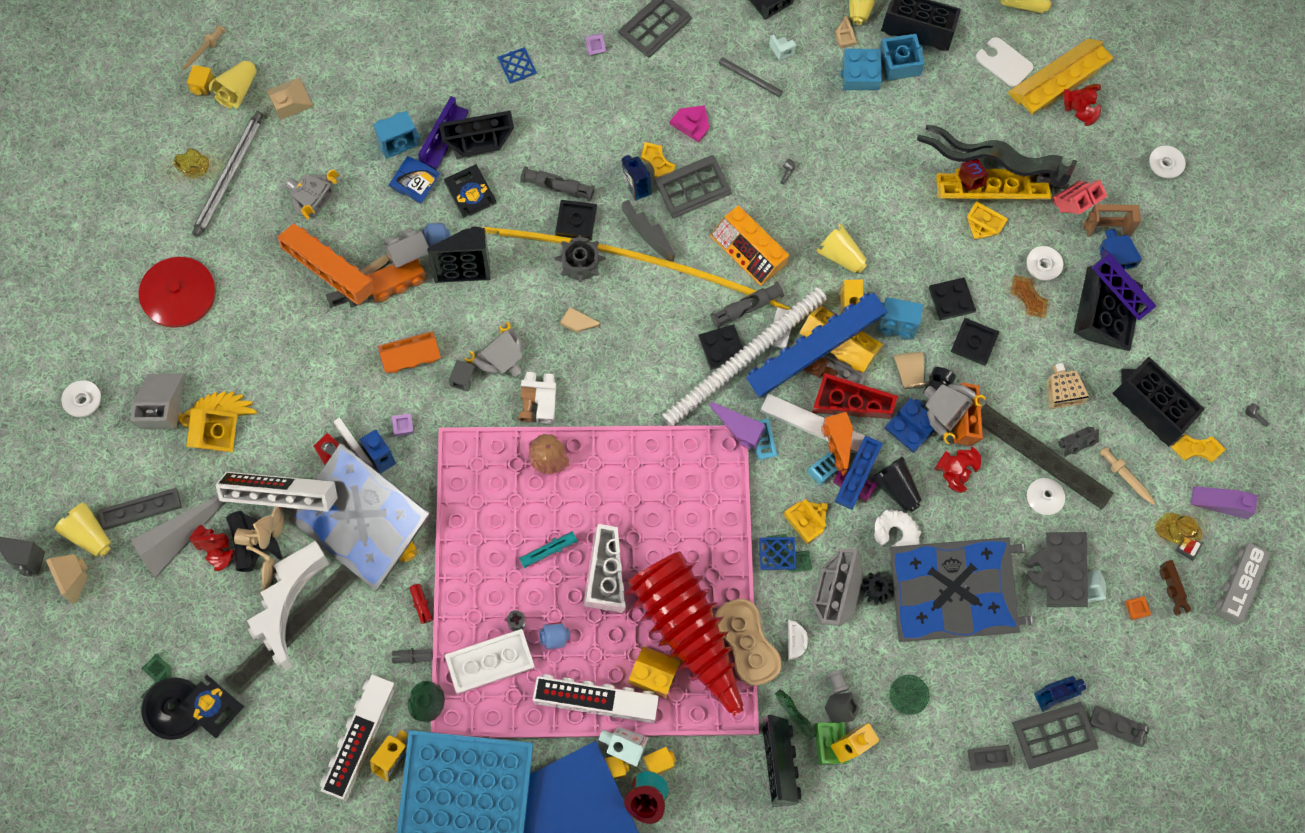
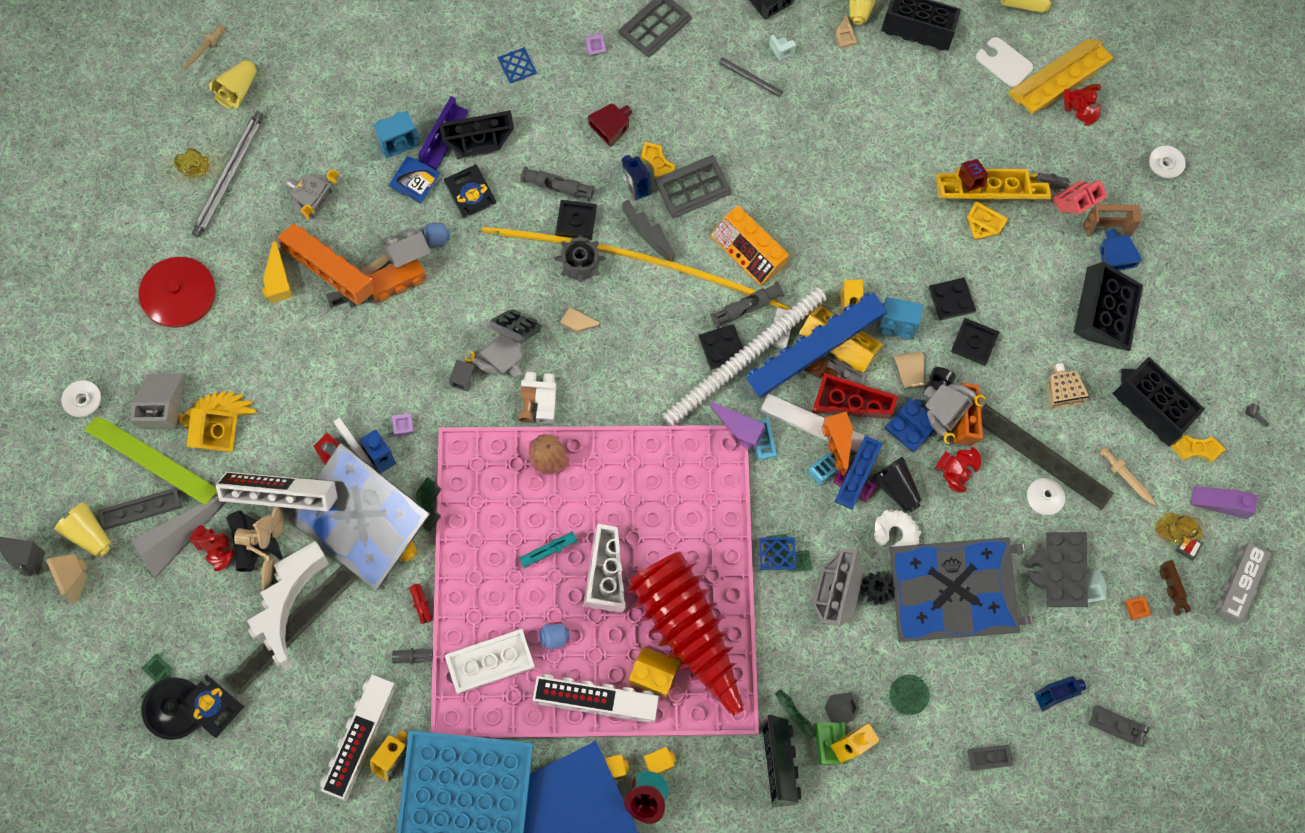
(151, 460): none -> lime sticker
(199, 80): yellow brick -> none
(275, 277): none -> yellow slope
(289, 98): tan slope -> none
(409, 352): orange brick -> none
(425, 496): none -> clear green tile
(426, 701): clear green tile -> none
(461, 257): black slope -> none
(510, 620): dark grey bush -> none
(515, 326): none -> black plate
(610, 122): none -> dark red torso
(631, 744): light aqua torso -> none
(691, 122): dark pink plate -> none
(754, 656): tan plate -> none
(789, 165): dark grey hand -> none
(796, 640): white plate -> none
(807, 519): yellow slope -> none
(838, 681): light grey bush -> none
(843, 250): light yellow cone -> none
(861, 69): dark azure brick -> none
(901, 57): dark azure brick -> none
(1002, 153): black flag -> none
(1024, 290): clear orange tile -> none
(1046, 256): white dish -> none
(1061, 753): dark grey piece -> none
(1086, 438): dark grey hinge -> none
(1126, 278): dark purple fence -> none

